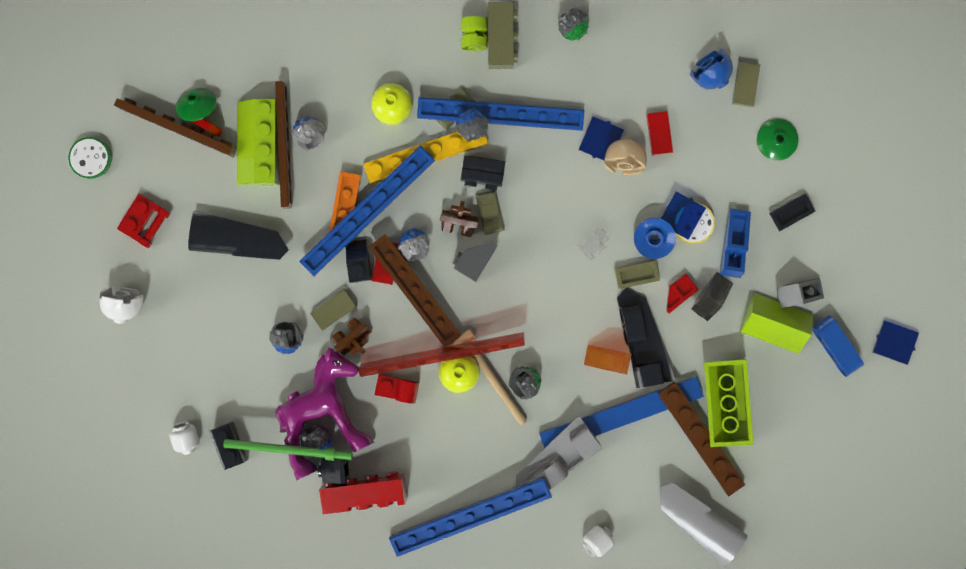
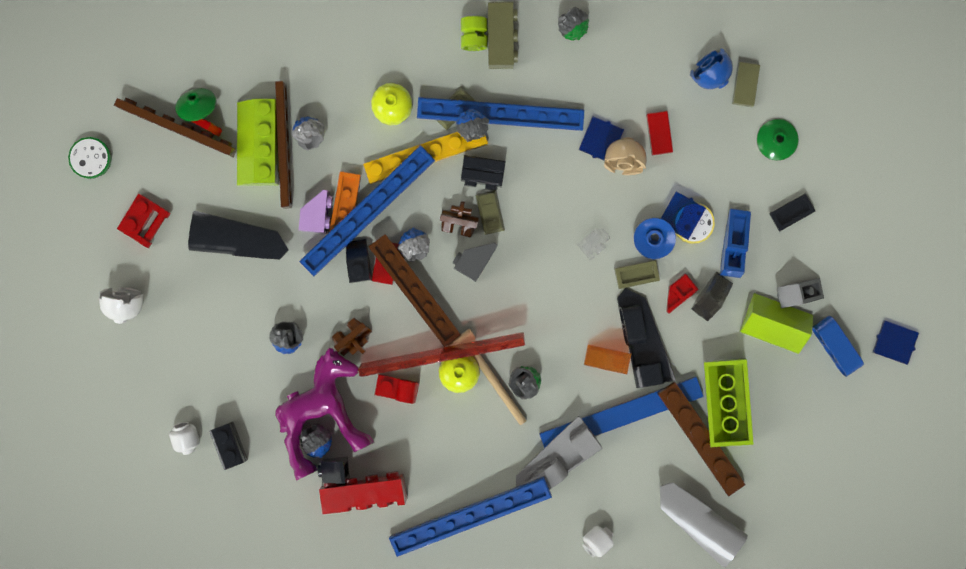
(315, 214): none -> lavender slope
(328, 453): bright green bar -> none
(333, 310): olive tile -> none

